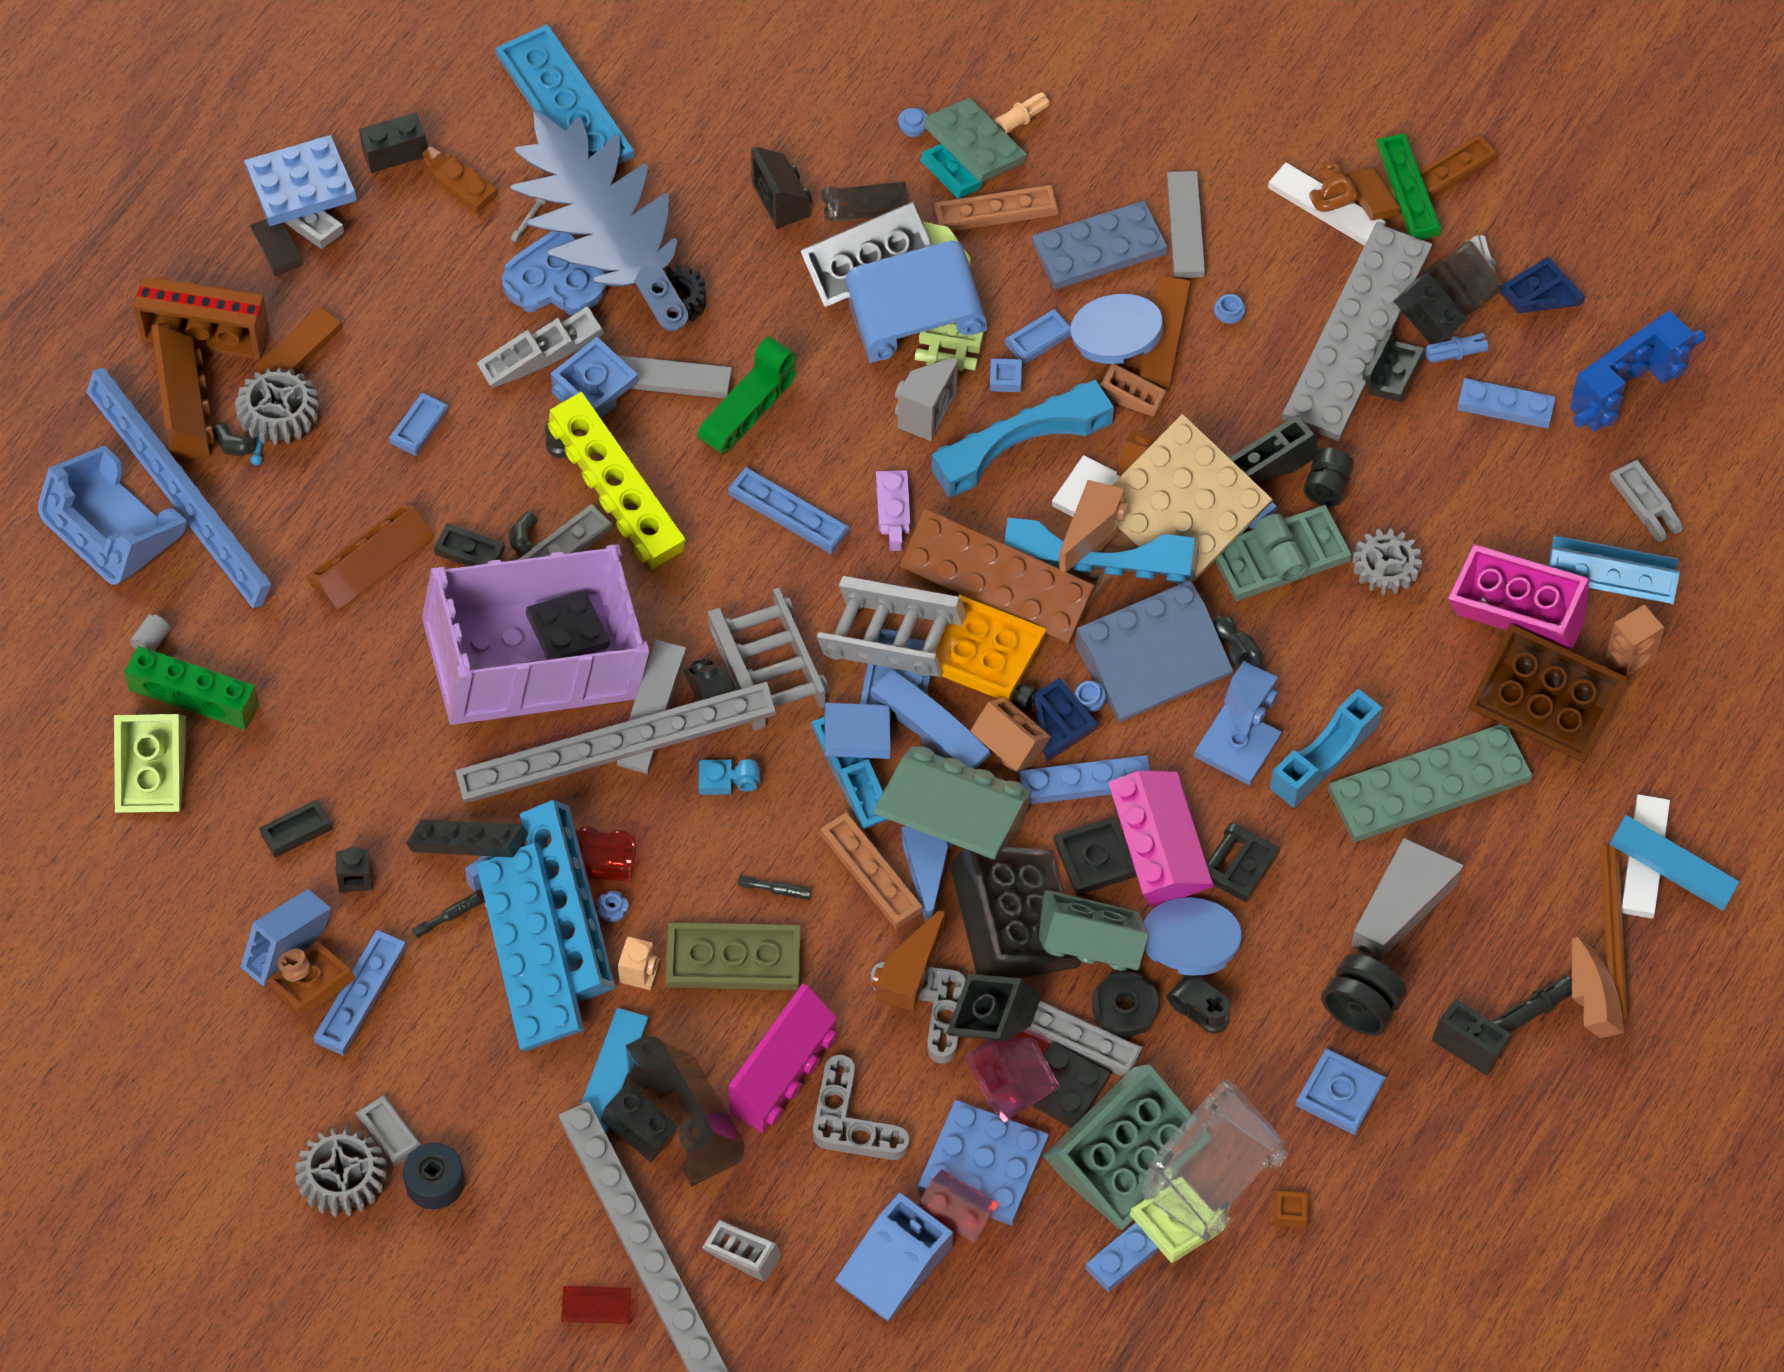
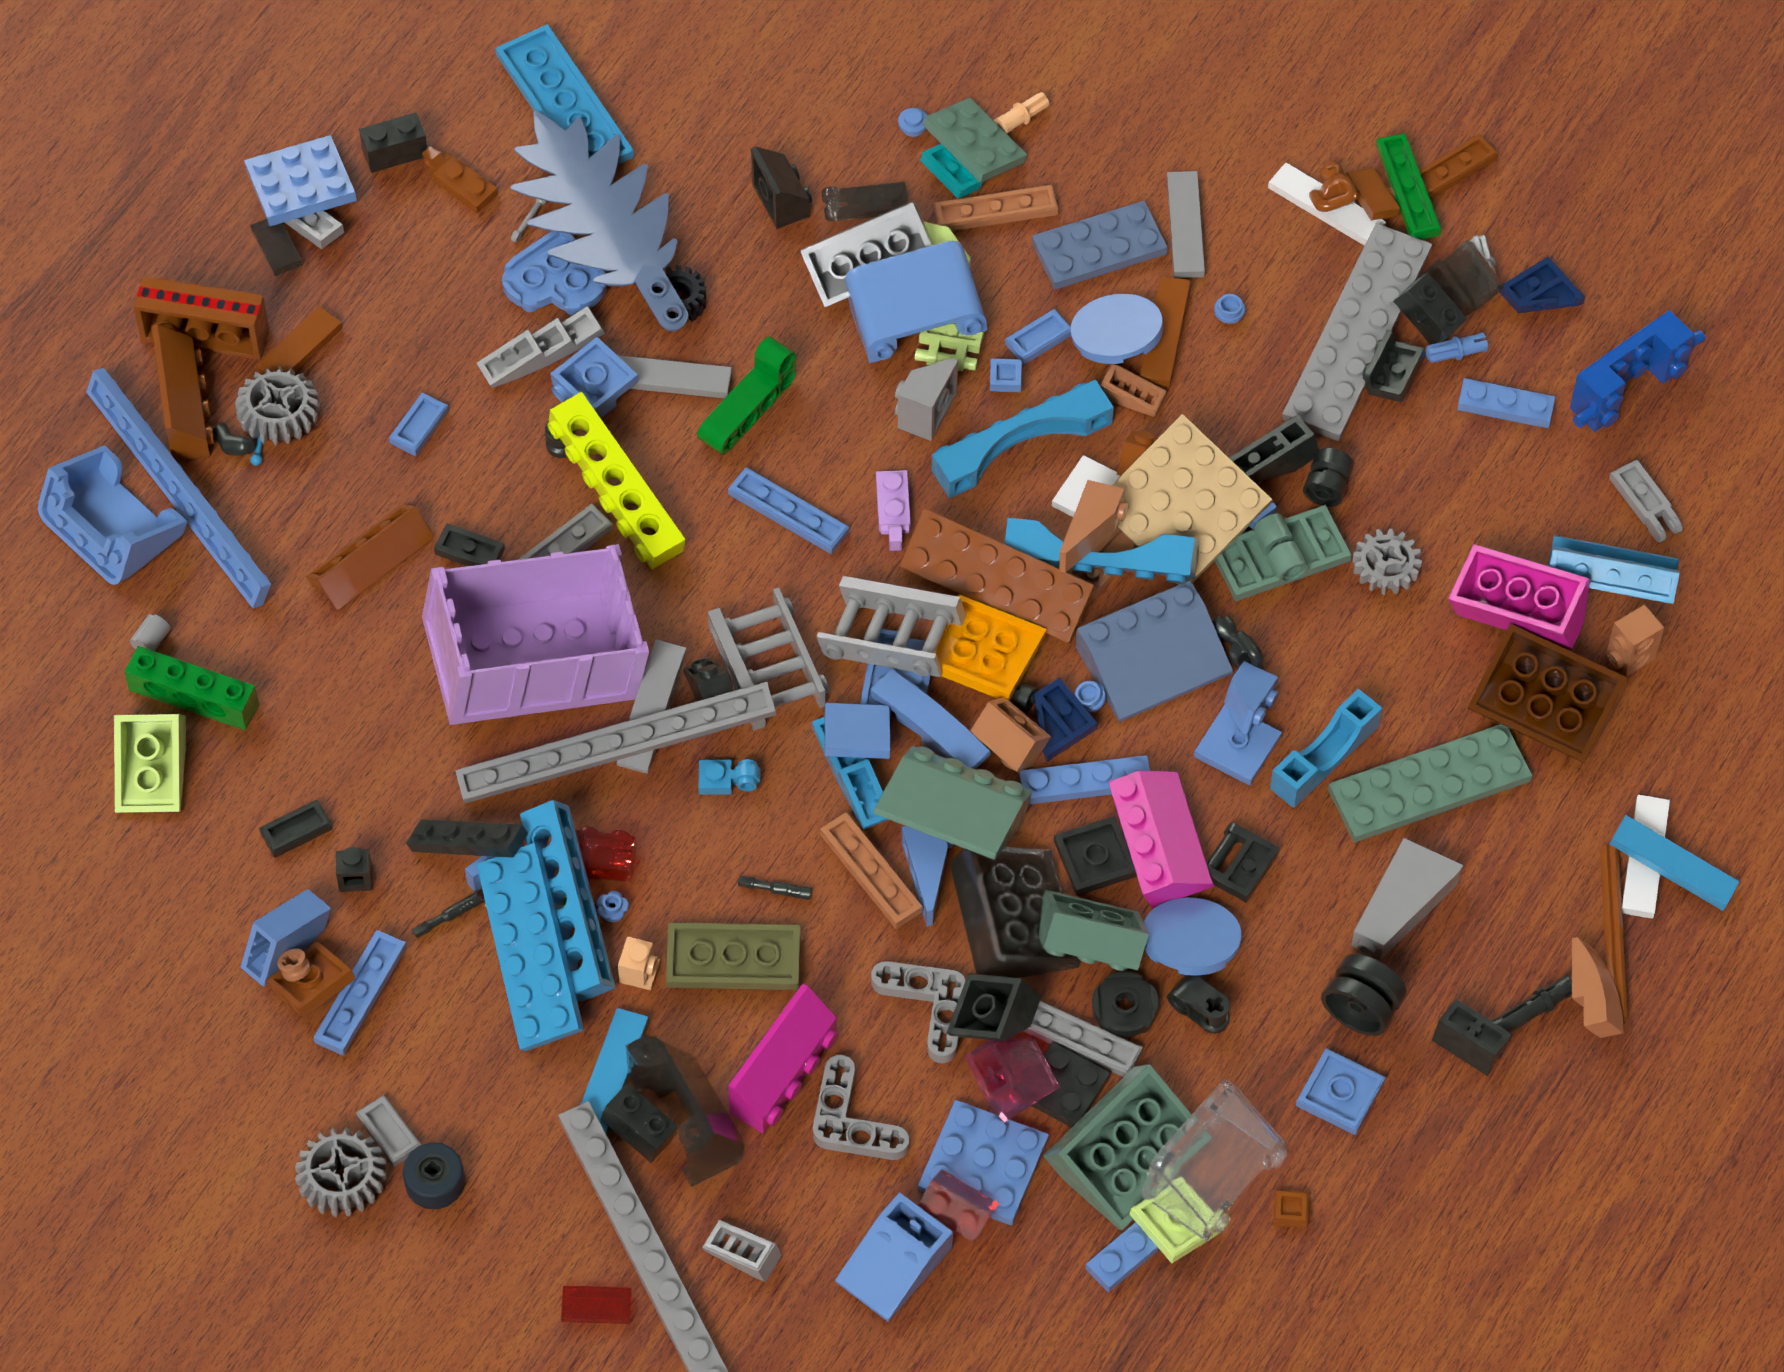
(519, 533): pearl dark grey arm -> none
(567, 626): pearl dark grey plate -> none
(908, 965): dark orange slope -> none

